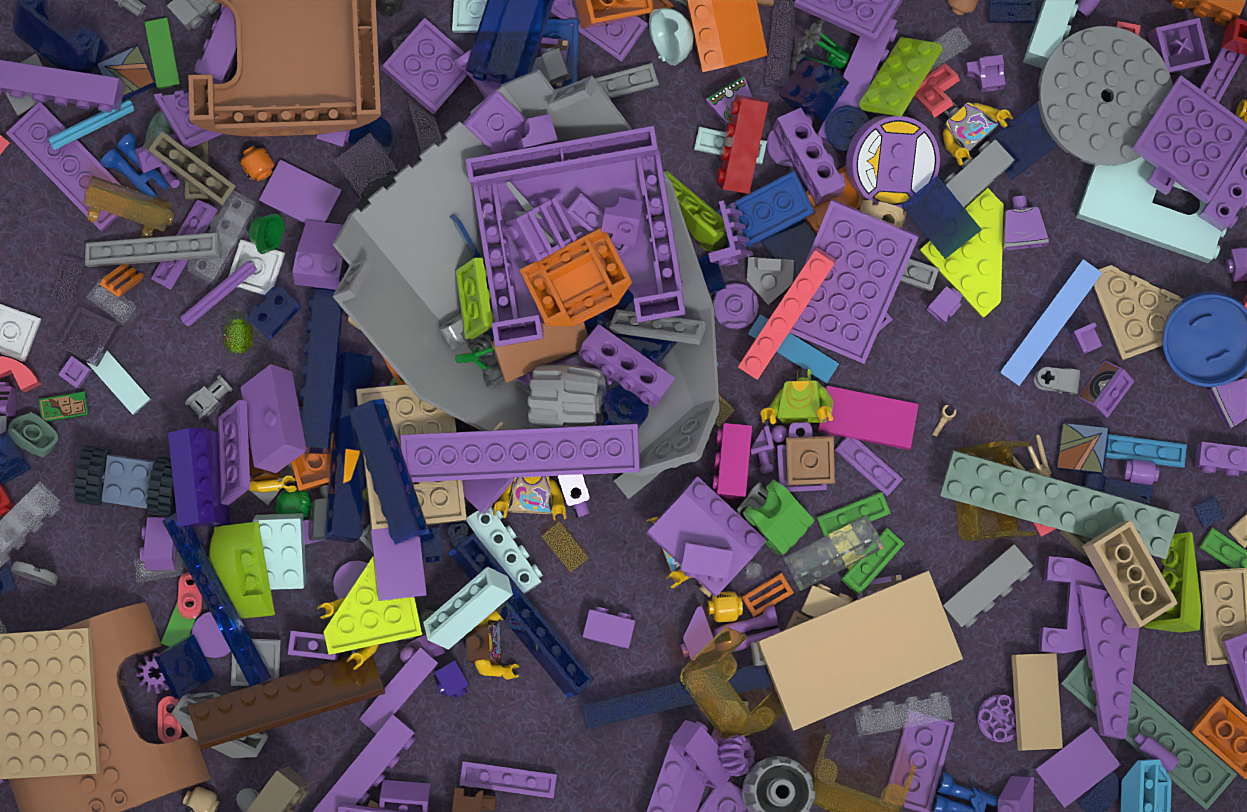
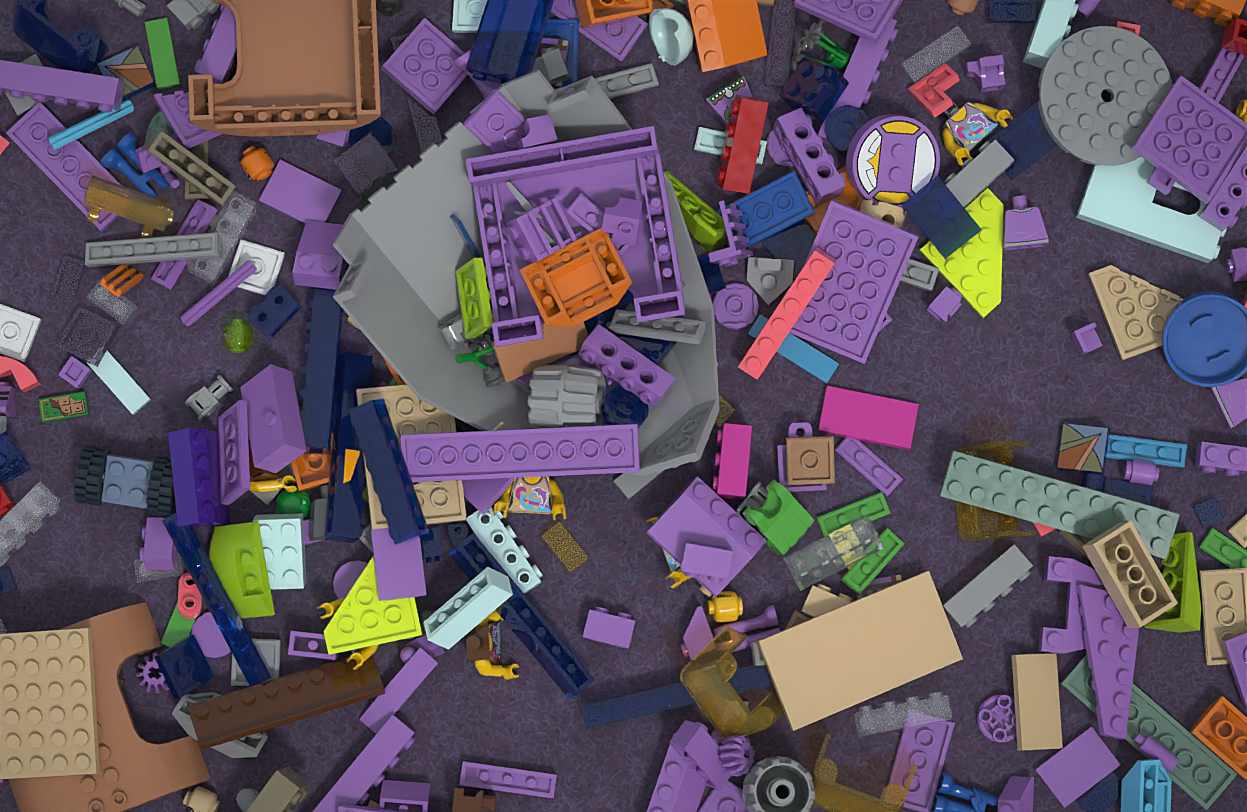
(30, 572): light grey tile -> none
(33, 434): sand green piece -> none
(167, 720): coral plate -> none
(266, 232): green piece -> none
(452, 680): dark purple brick -> none
(578, 502): torso -> none
(752, 570): clear hinge -> none
(765, 444): medium lavender piece -> none
(784, 585): orange tile -> none
(800, 402): lime torso -> none
(900, 76): lime plate -> none
(944, 418): tan hand -> none
(1042, 469): tan plant -> none
(1051, 322): light blue tile -> none
(1061, 380): light grey piece -> none
(1106, 388): medium lavender panel -> none
(1180, 45): medium lavender brick -> none

